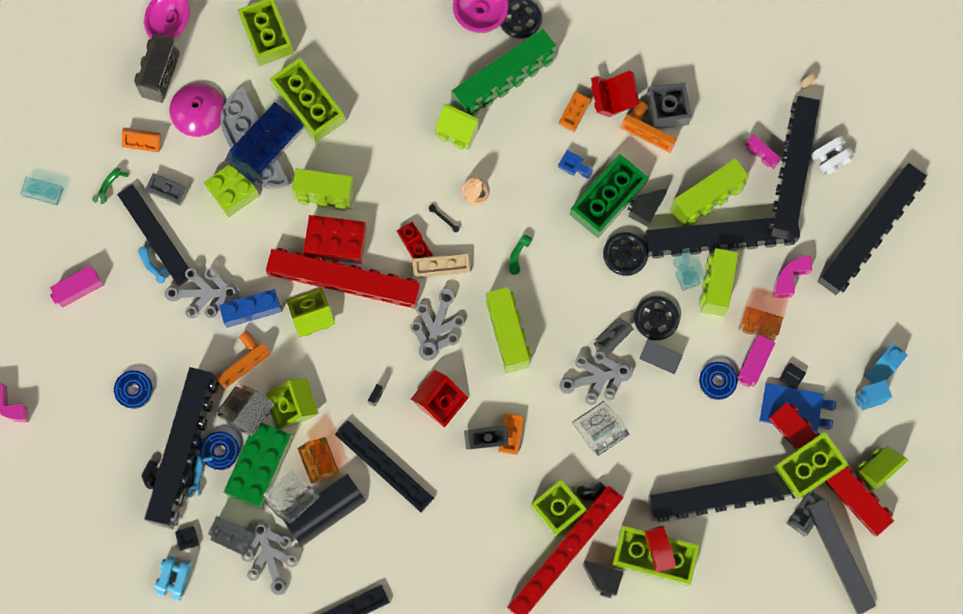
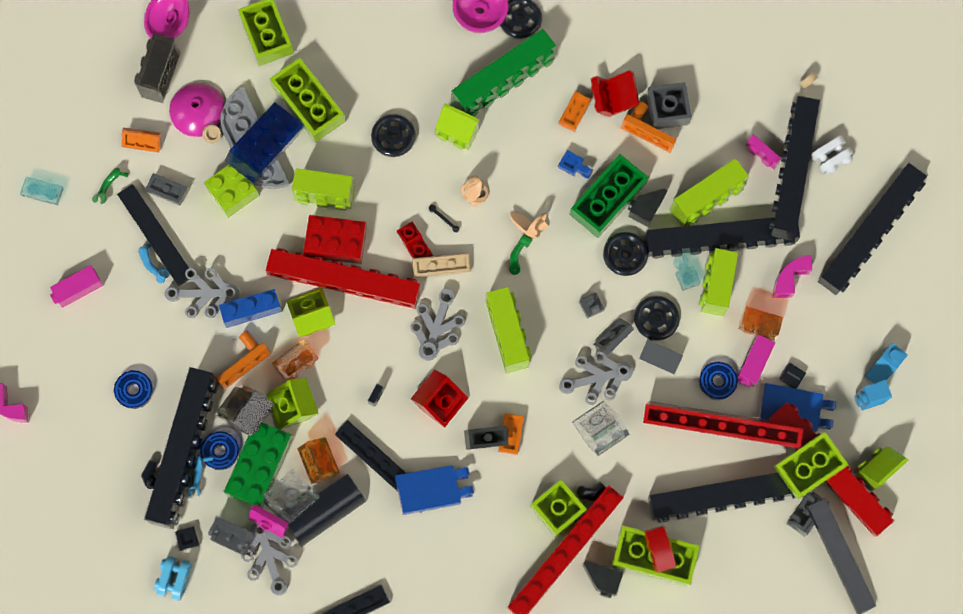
(211, 133): none -> tan tile
(268, 521): none -> dark pink plate
(295, 361): none -> clear orange brick
(404, 124): none -> black plate
(431, 489): none -> blue tile
(529, 227): none -> light nougat piece
(591, 305): none -> dark grey tile
(723, 424): none -> red brick

